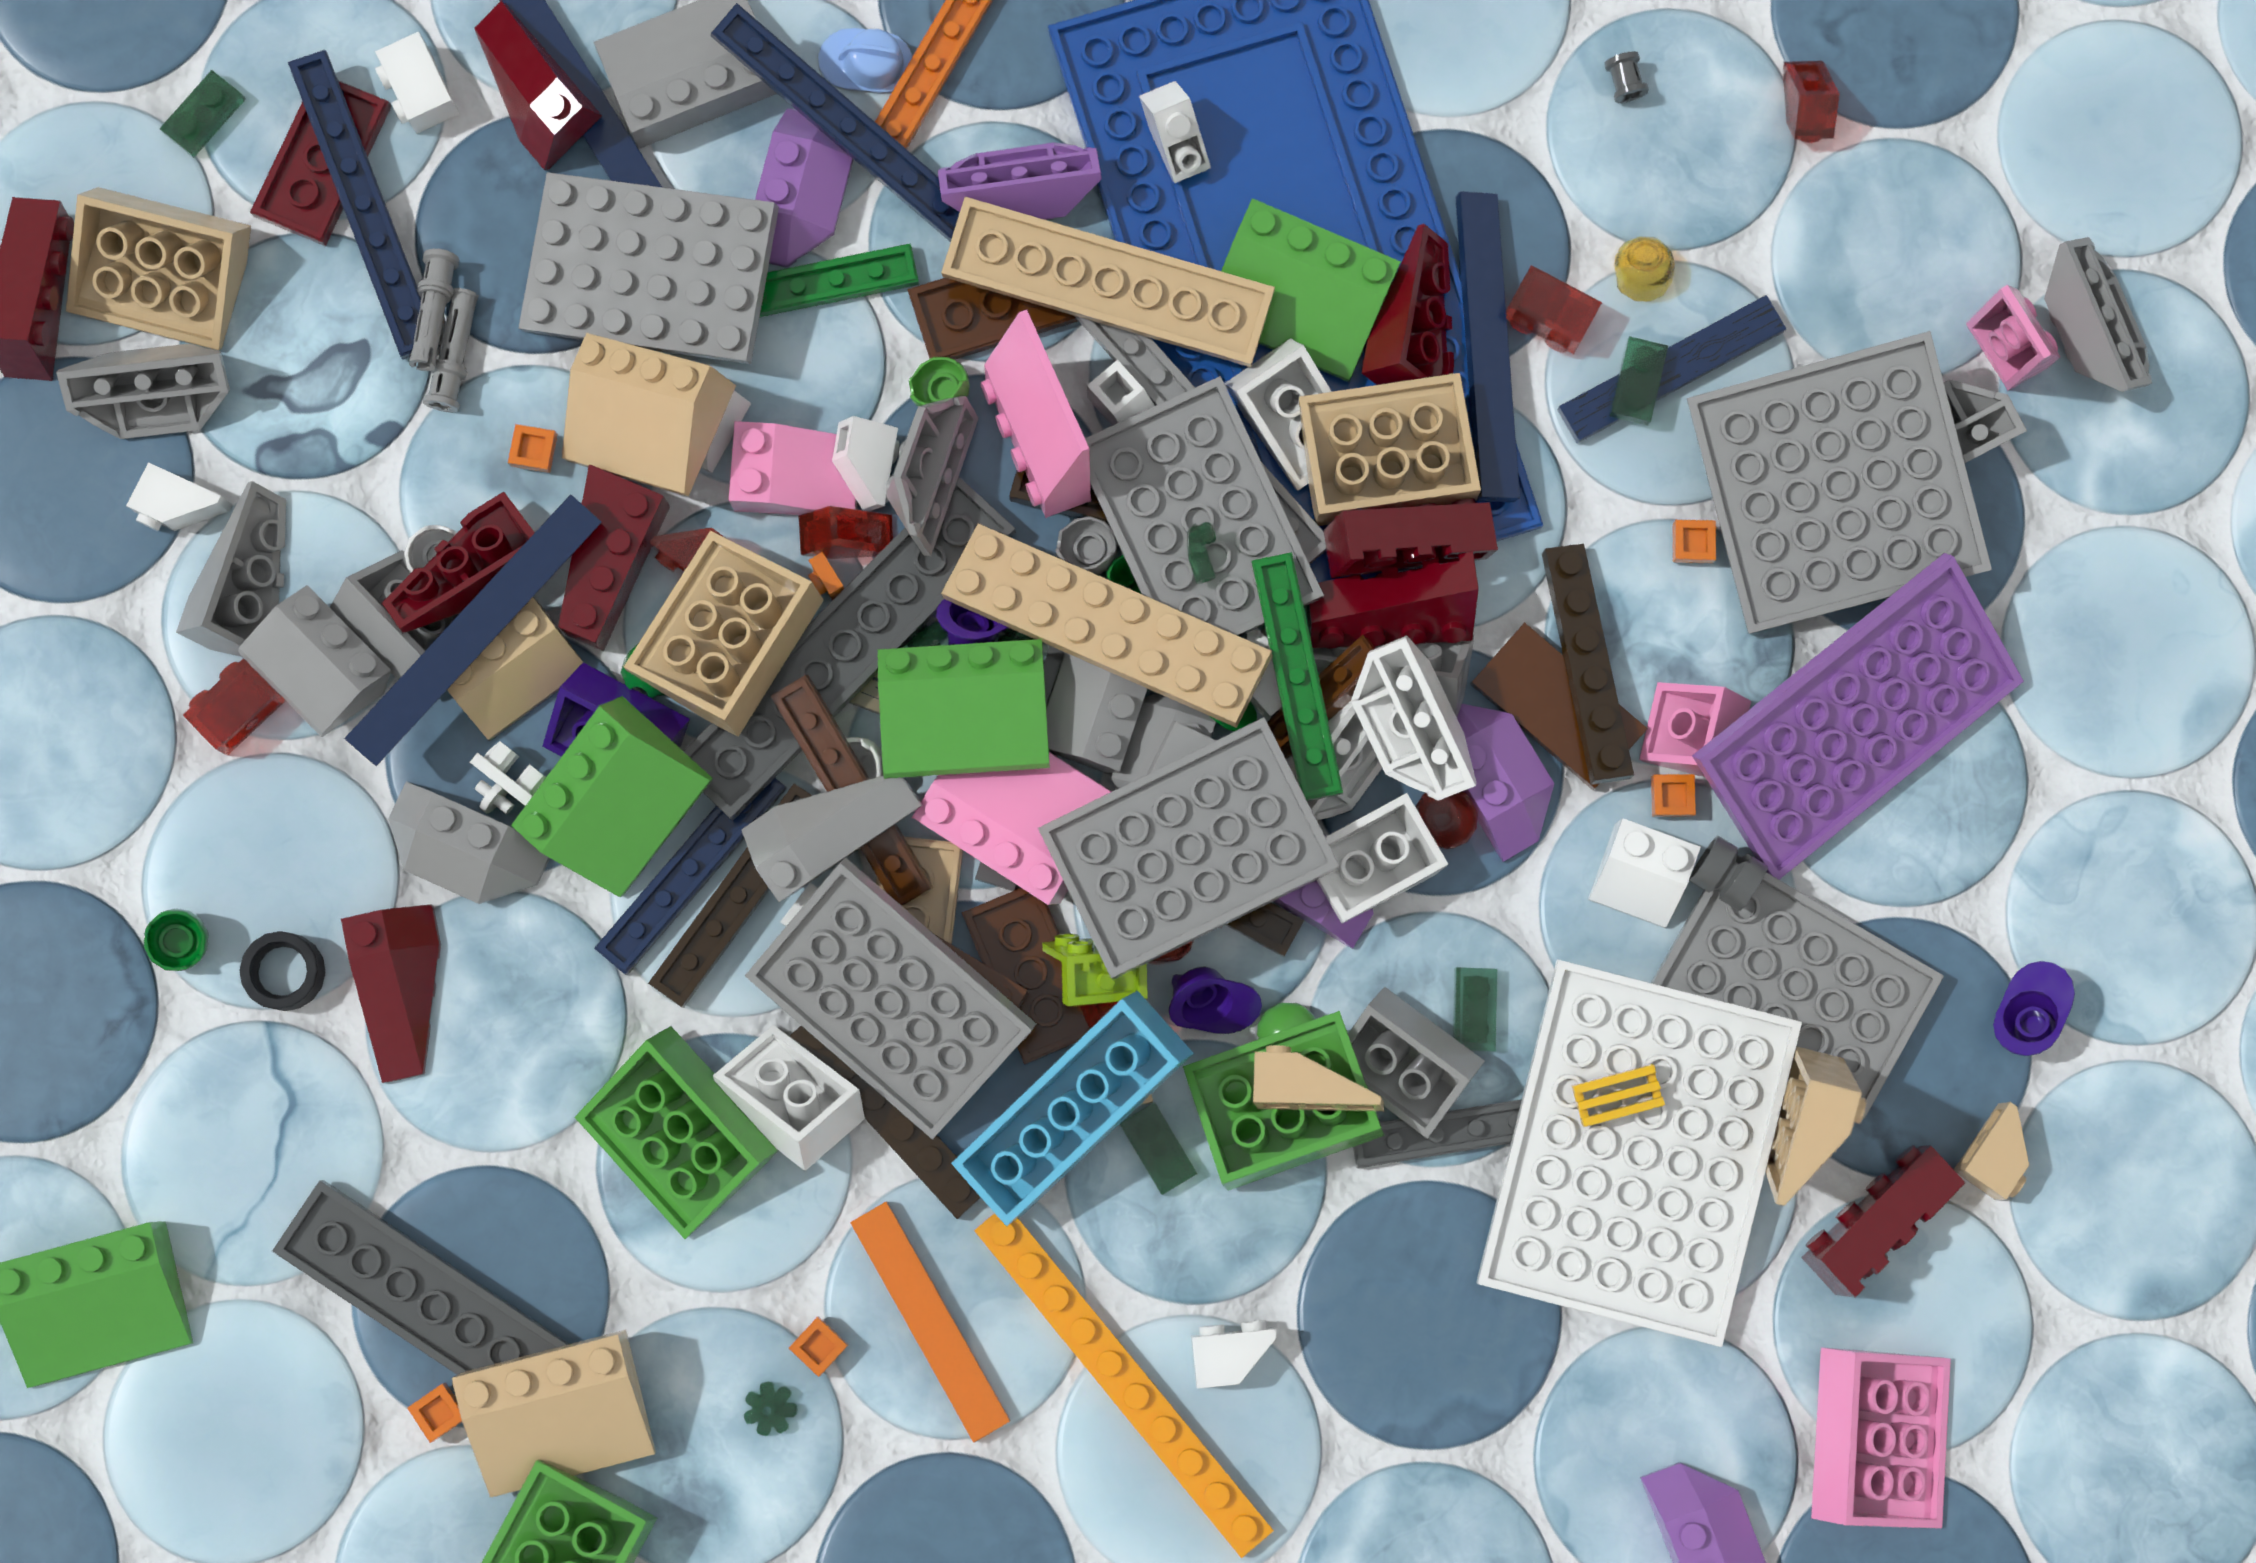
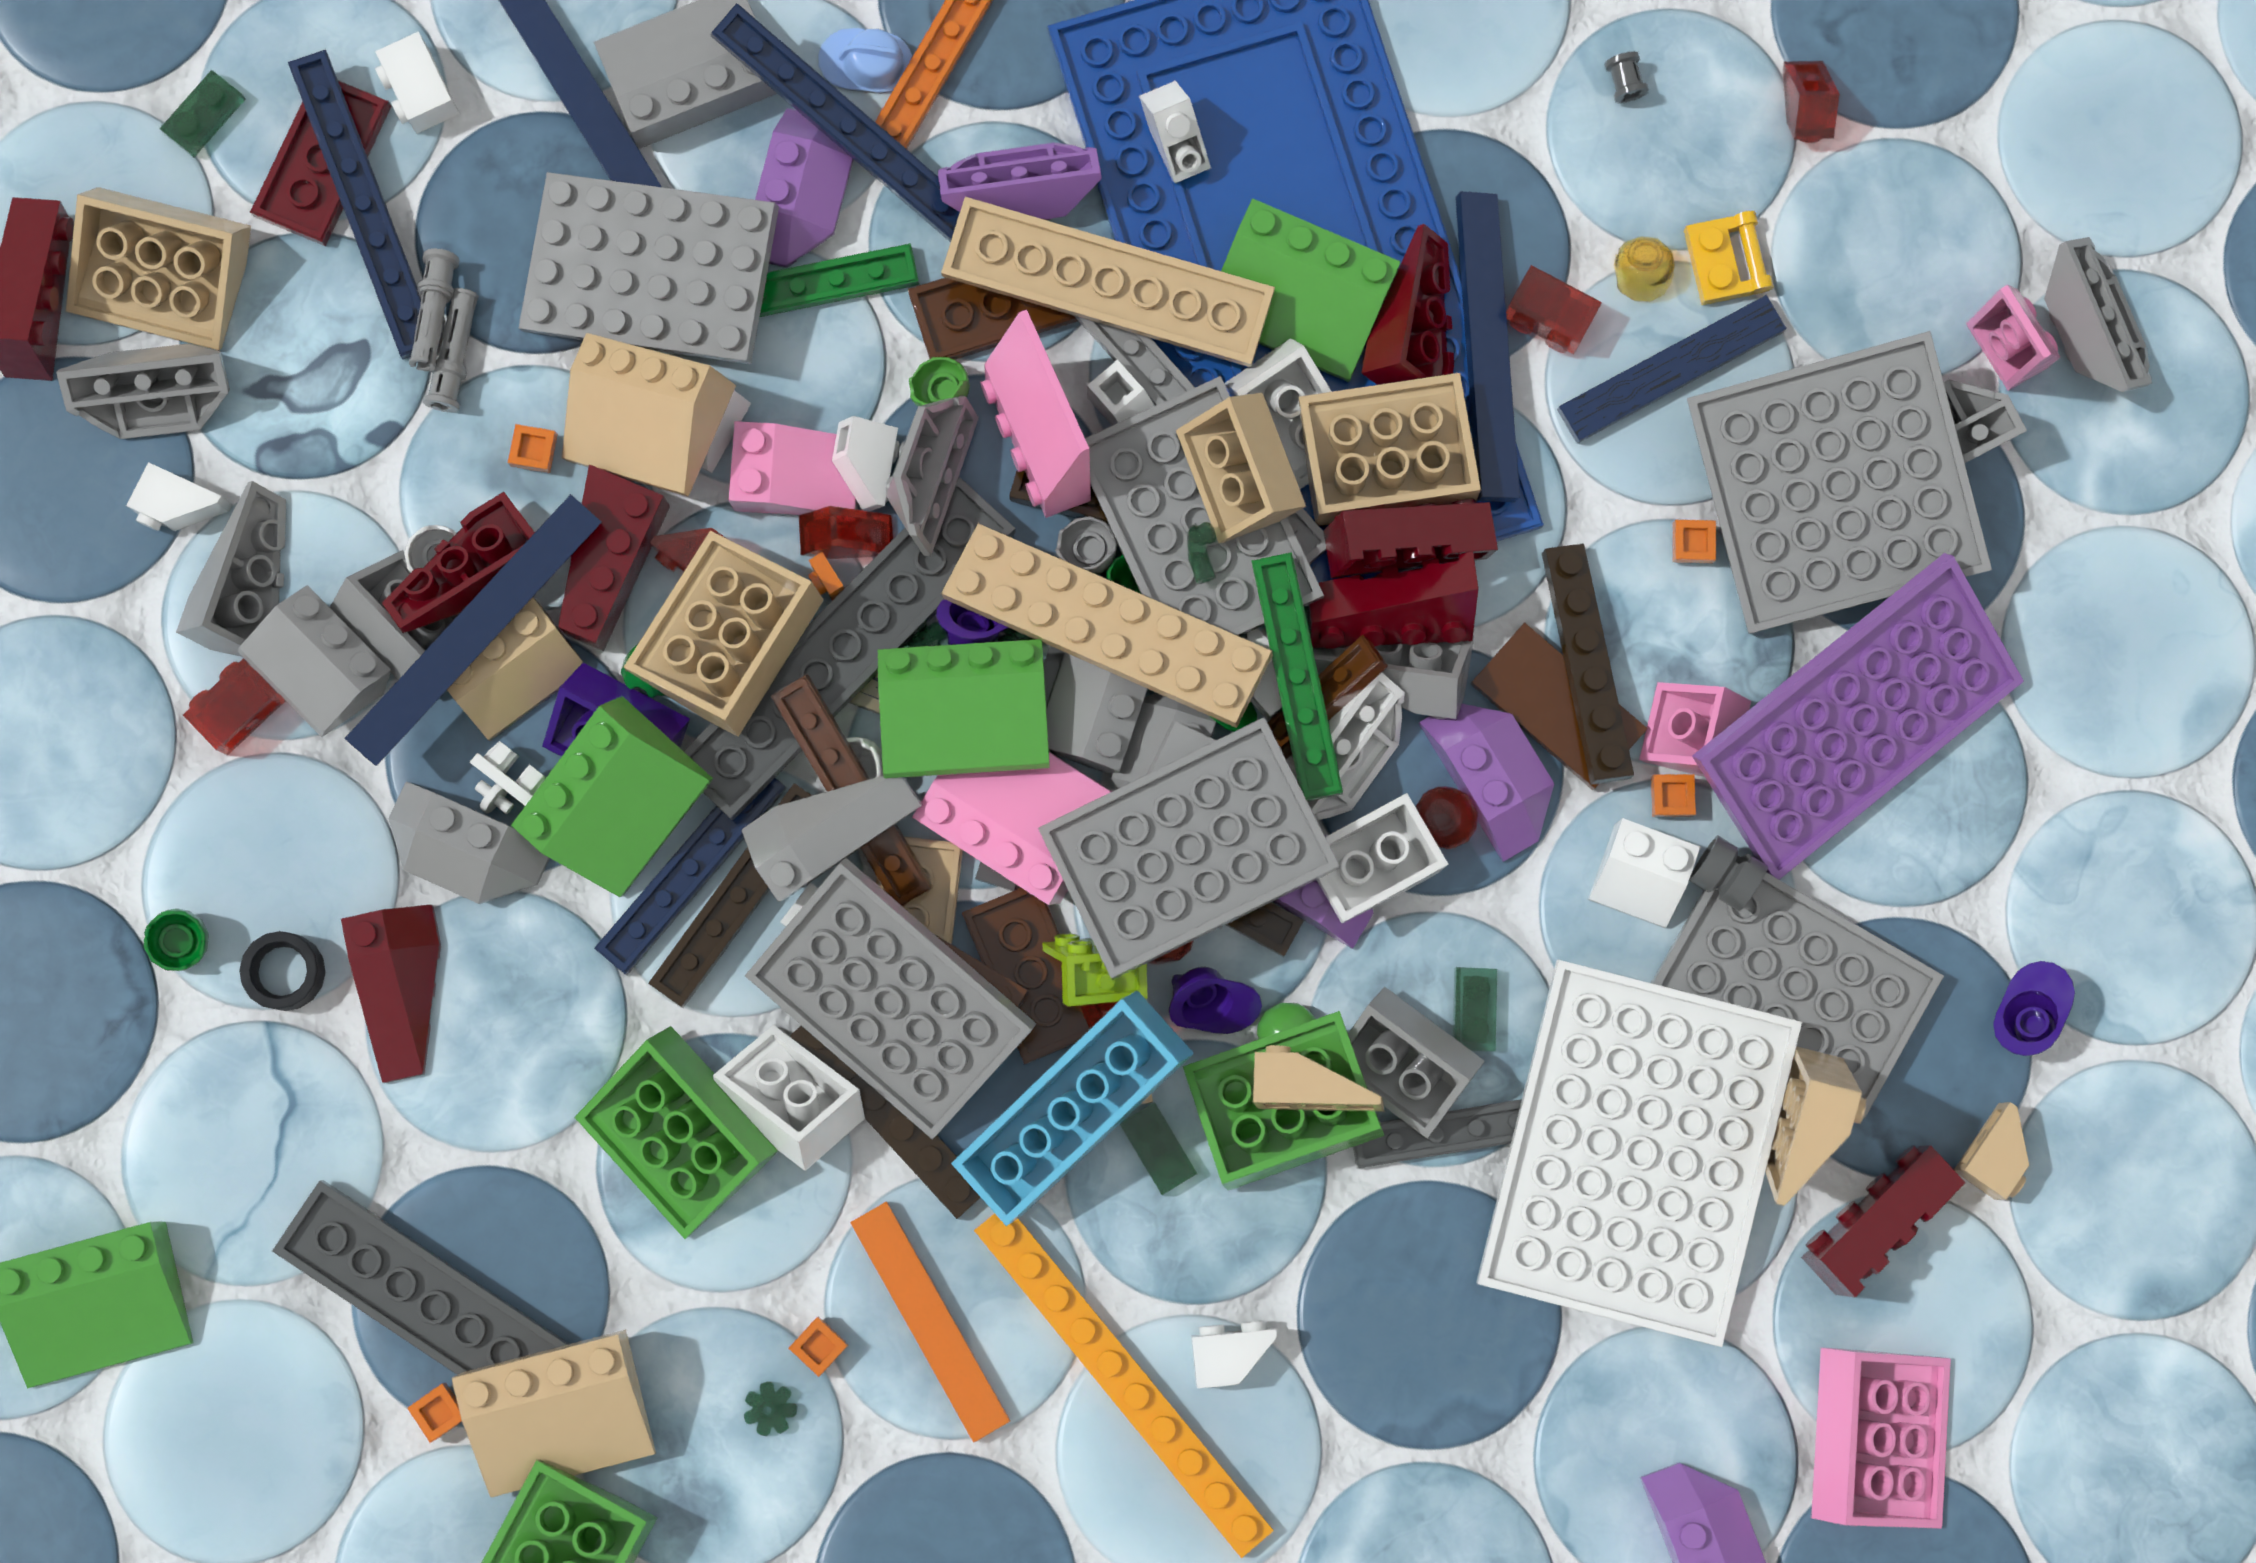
(537, 93): dark red wedge -> none
(1240, 466): none -> tan slope
(1412, 721): white wedge -> none
(1638, 380): clear green plate -> none
(1652, 1086): yellow tile -> none
(1715, 260): none -> yellow plate

